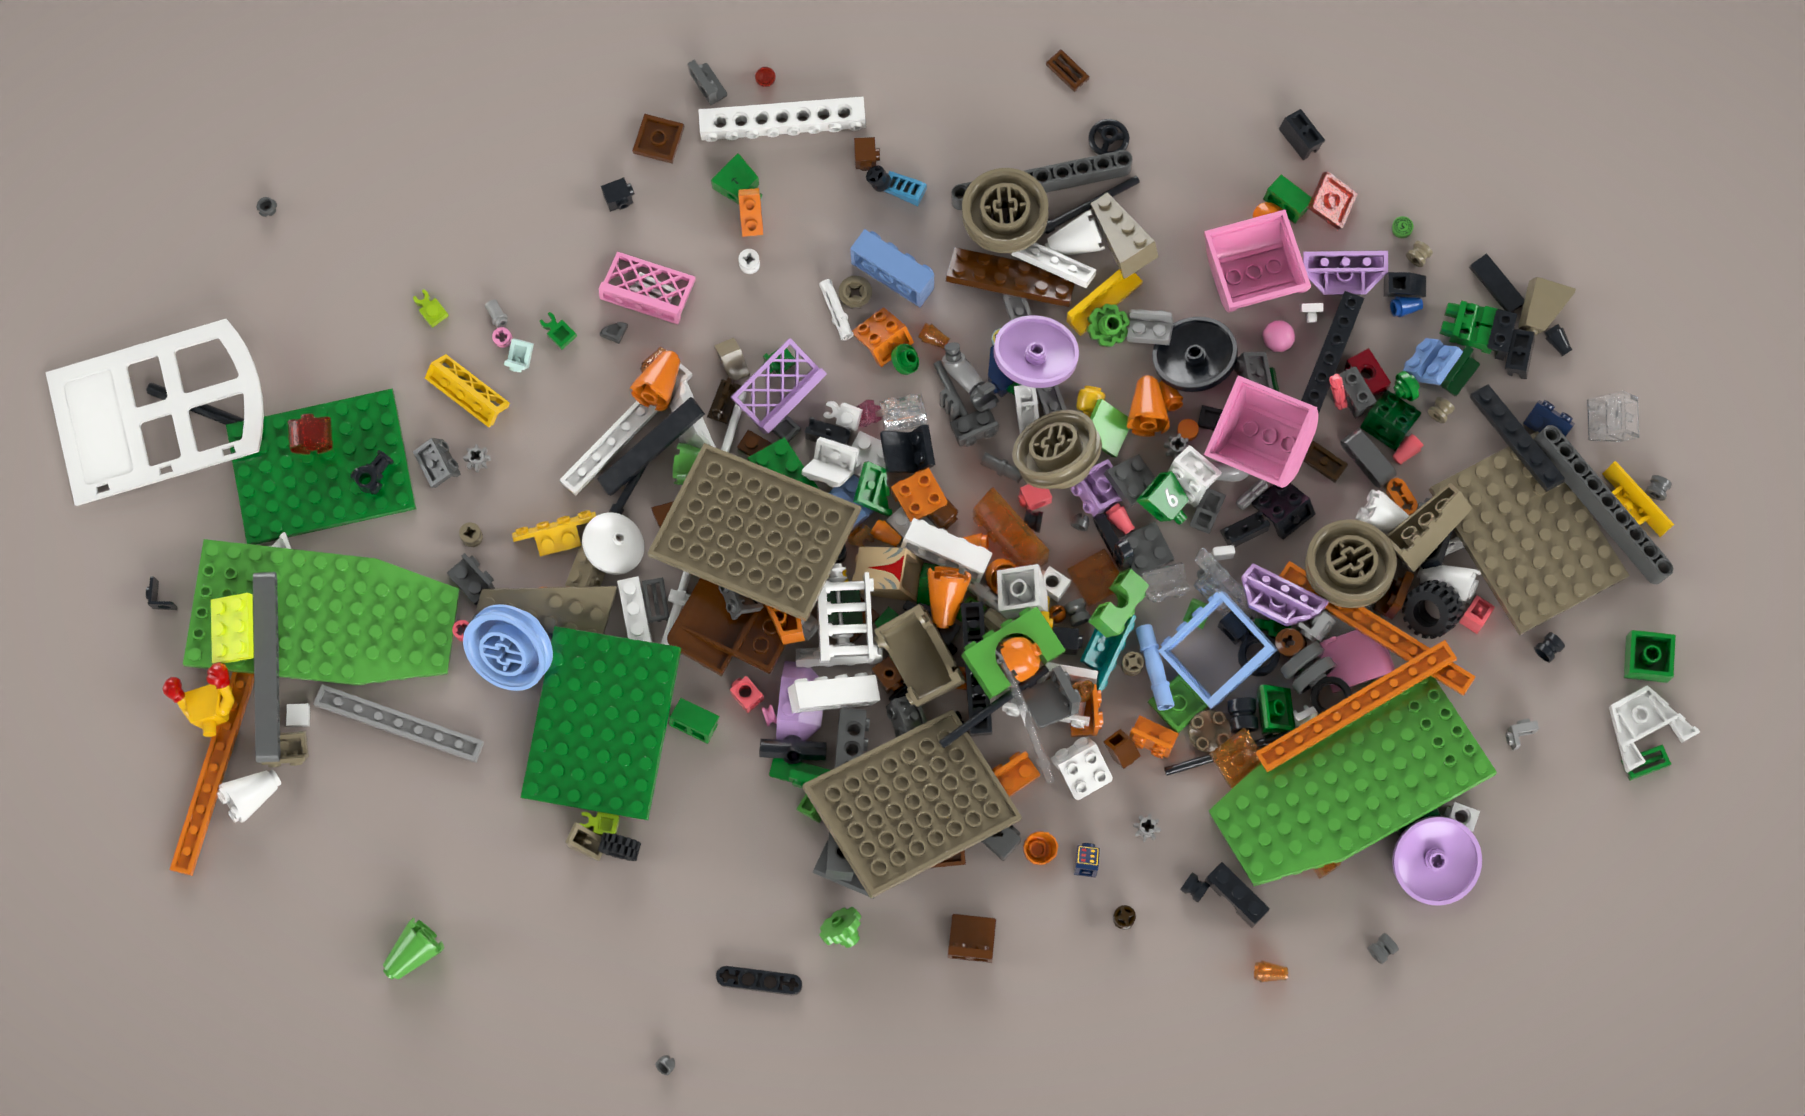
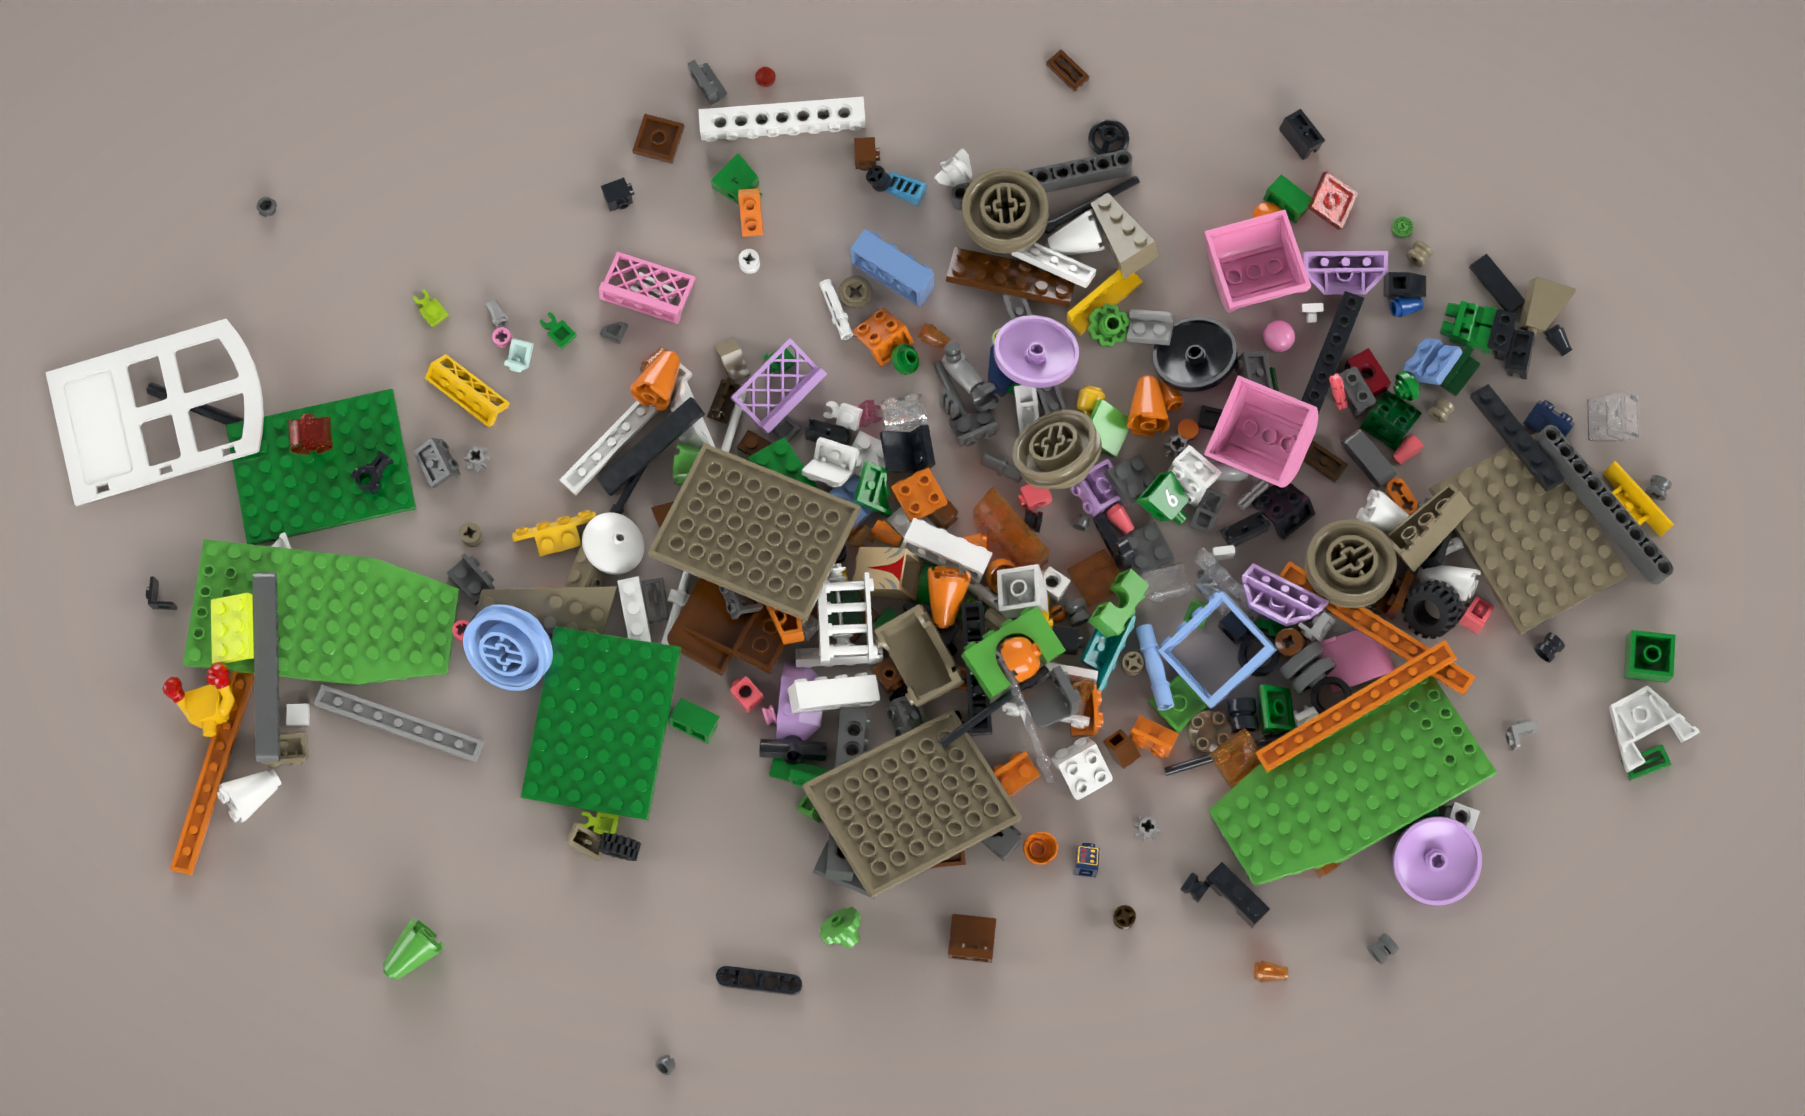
(955, 170): none -> white brick

